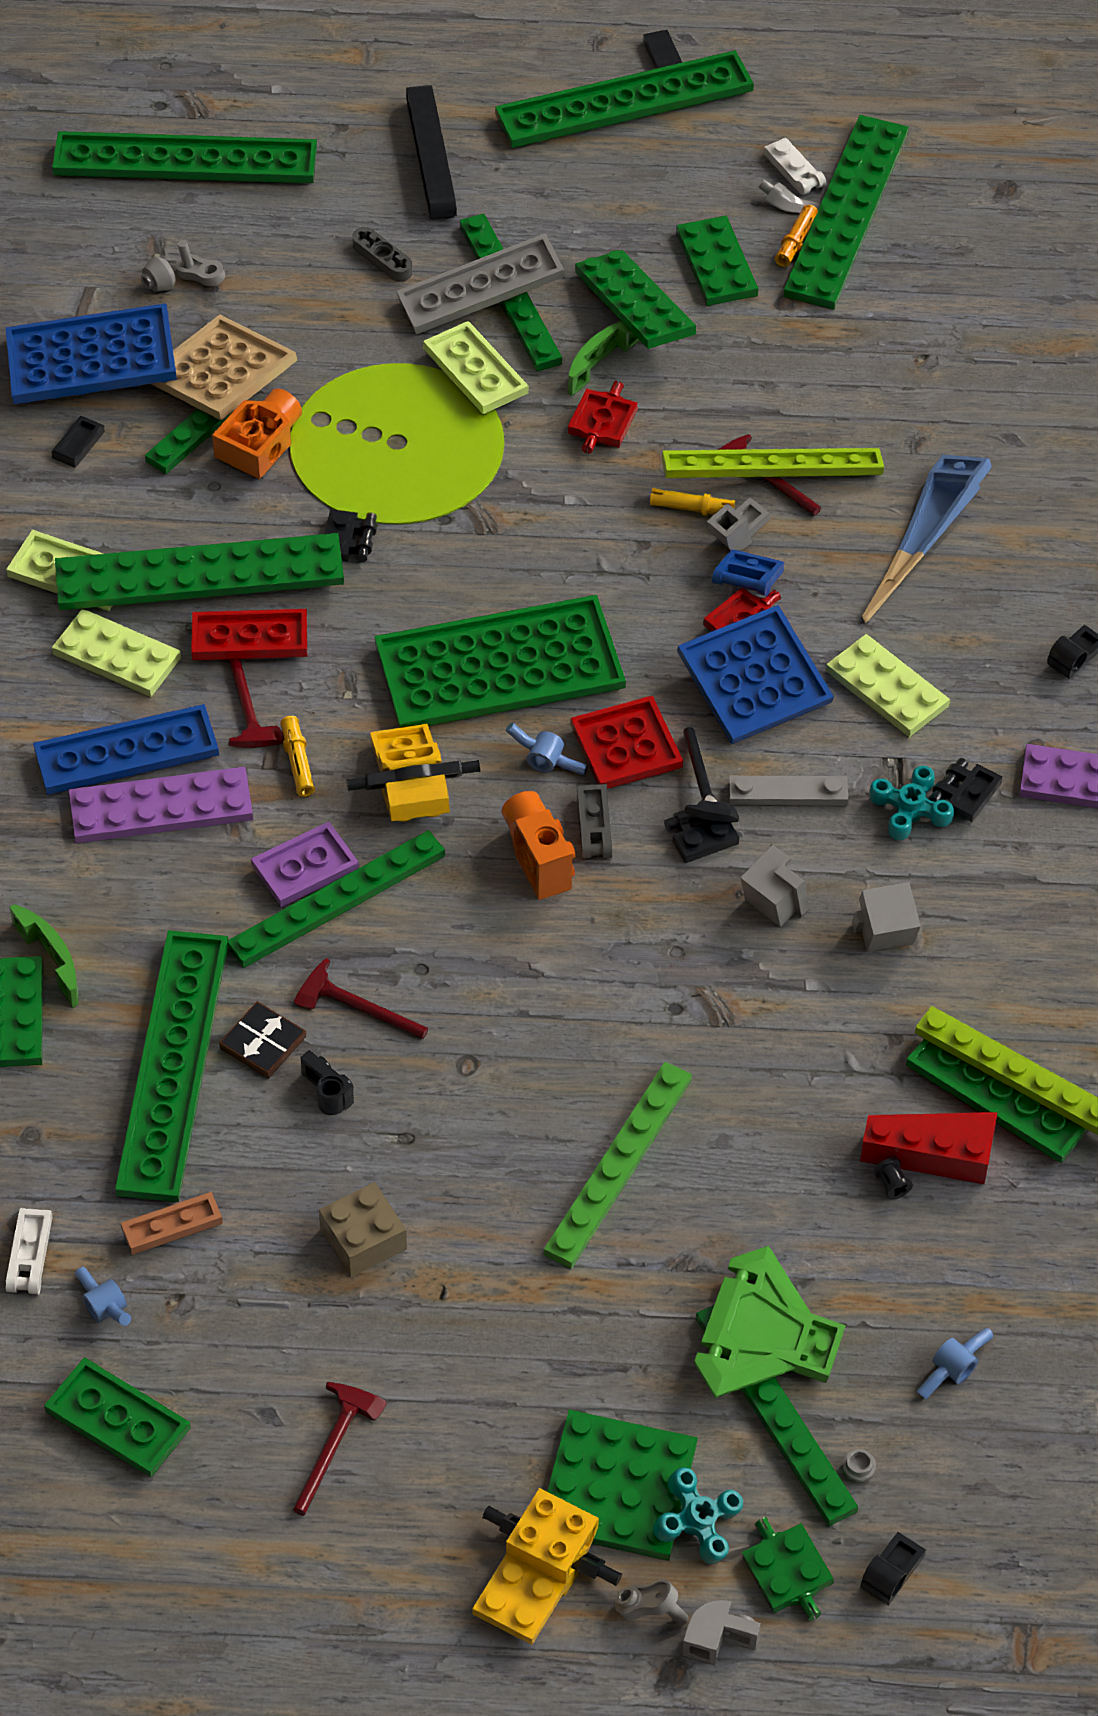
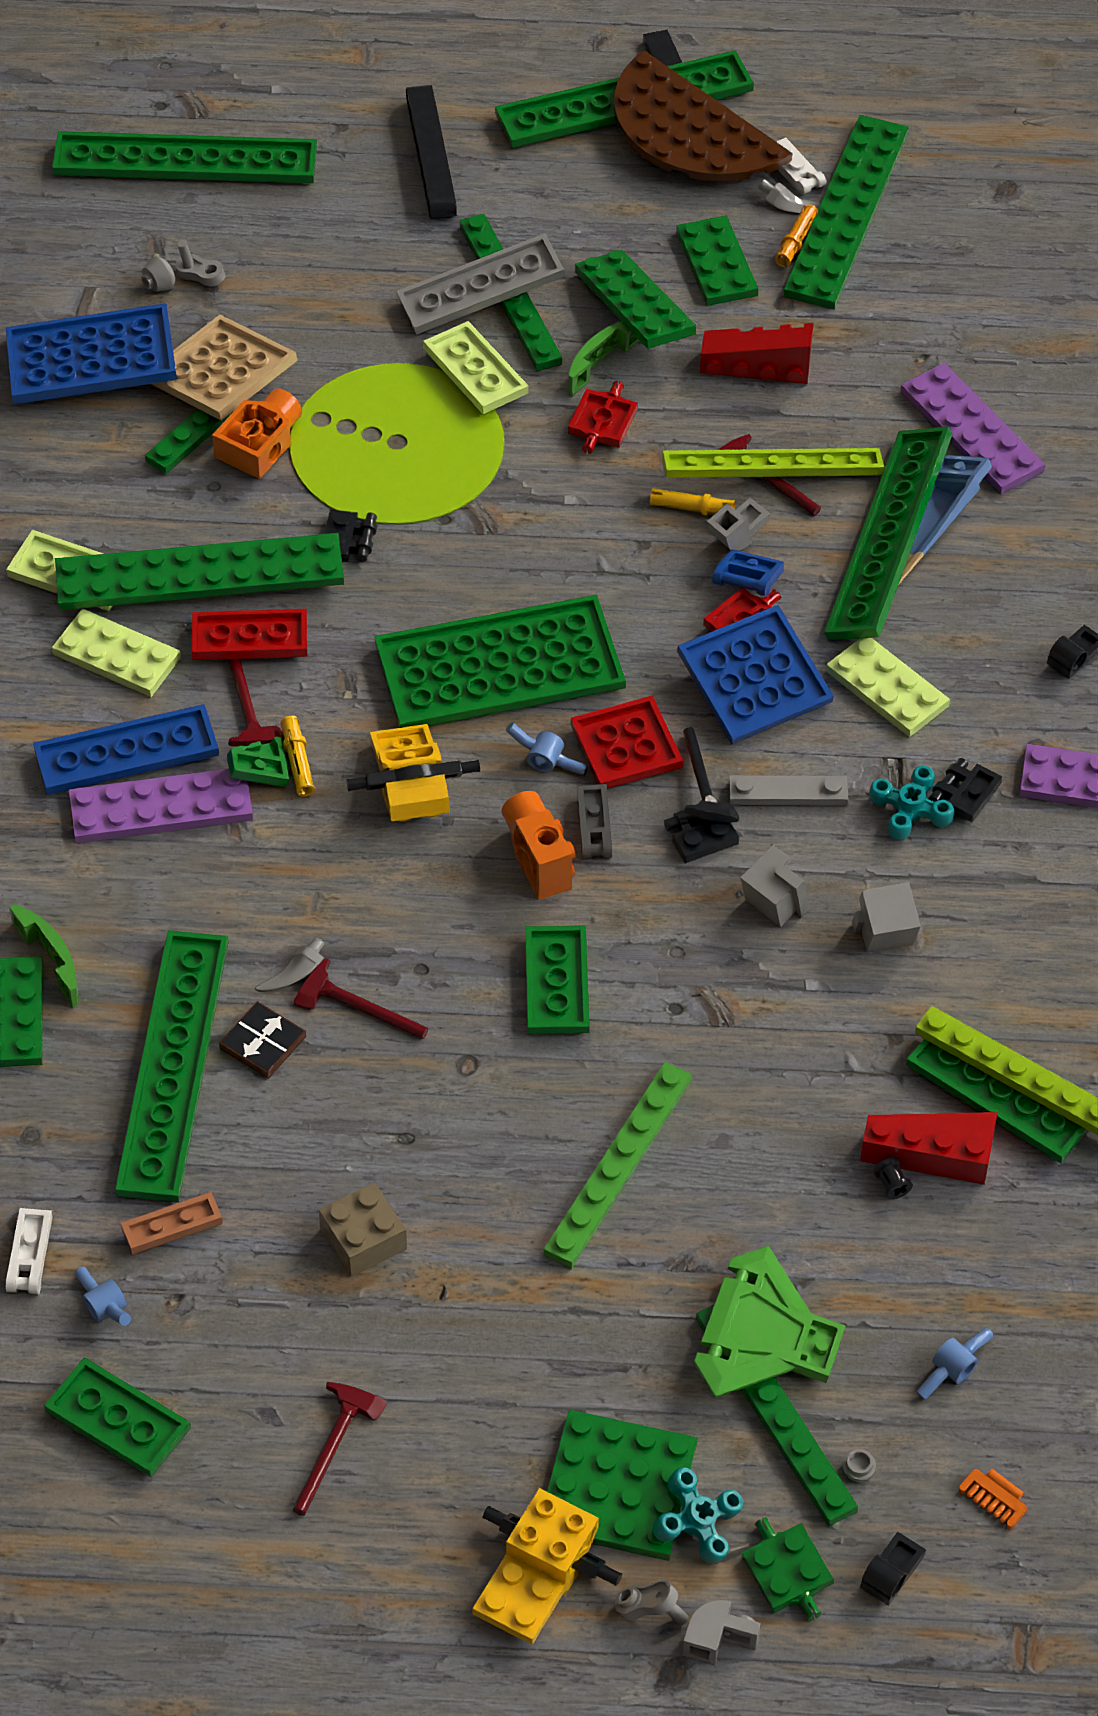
(78, 441): black tile -> none
(259, 763): none -> green wing
(301, 965): none -> light grey bar
(304, 864): medium lavender plate -> none
(327, 1081): black plate -> none
(335, 898): green plate -> none
(378, 244): dark grey beam -> none
(557, 979): none -> green plate
(686, 128): none -> reddish brown plate
(759, 353): none -> red wedge
(888, 534): none -> green plate
(974, 426): none -> medium lavender plate
(998, 1489): none -> orange piece

